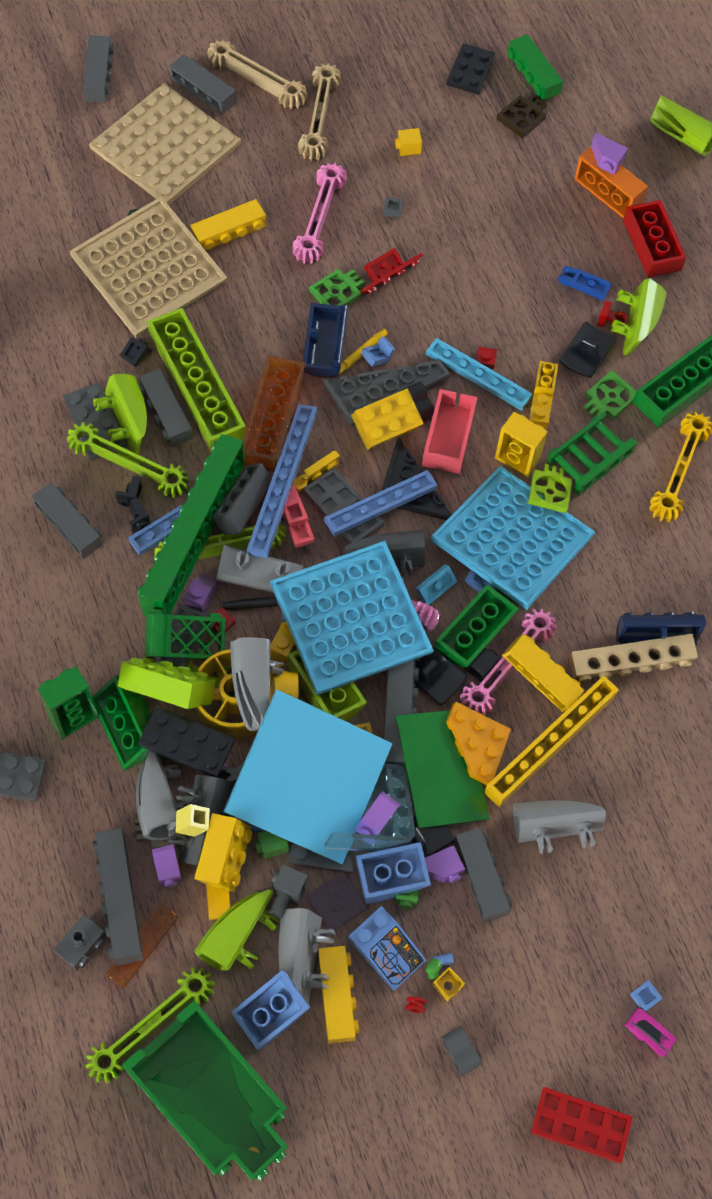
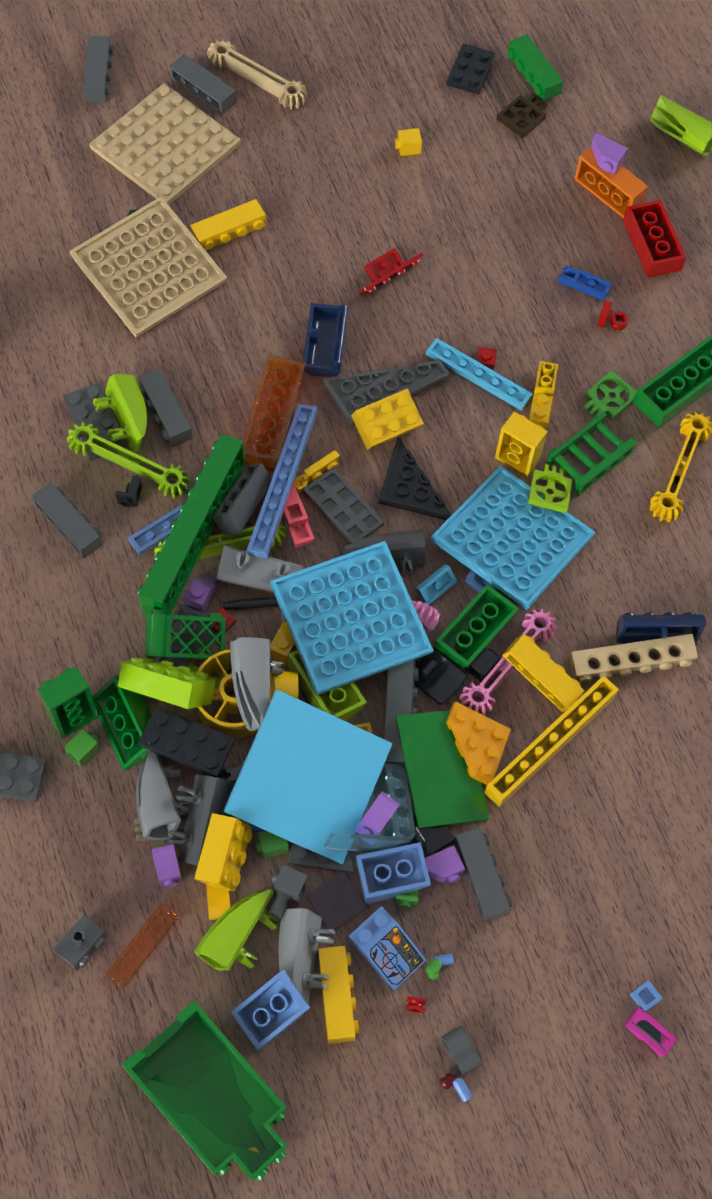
(82, 747): none -> bright green brick
(119, 897): dark grey brick -> none
(135, 350): black bracket -> none
(140, 516): black bracket -> none
(149, 1025): lime arm -> none
(192, 820): light yellow brick -> none
(195, 377): lime brick -> none
(310, 247): bright pink arm -> none
(313, 144): tan arm -> none
(348, 280): bright green piece -> none
(356, 355): yellow piece -> none
(378, 353): medium blue bracket -> none
(380, 503): medium blue plate -> none
(393, 207): dark grey plate -> none
(419, 395): black axle -> none
(448, 976): yellow piece -> none
(449, 432): coral piece -> none
(457, 1083): none -> arm
(555, 819): light grey piece -> none
(581, 1125): red plate -> none
(587, 350): black shield -> none
(645, 310): lime piece -> none

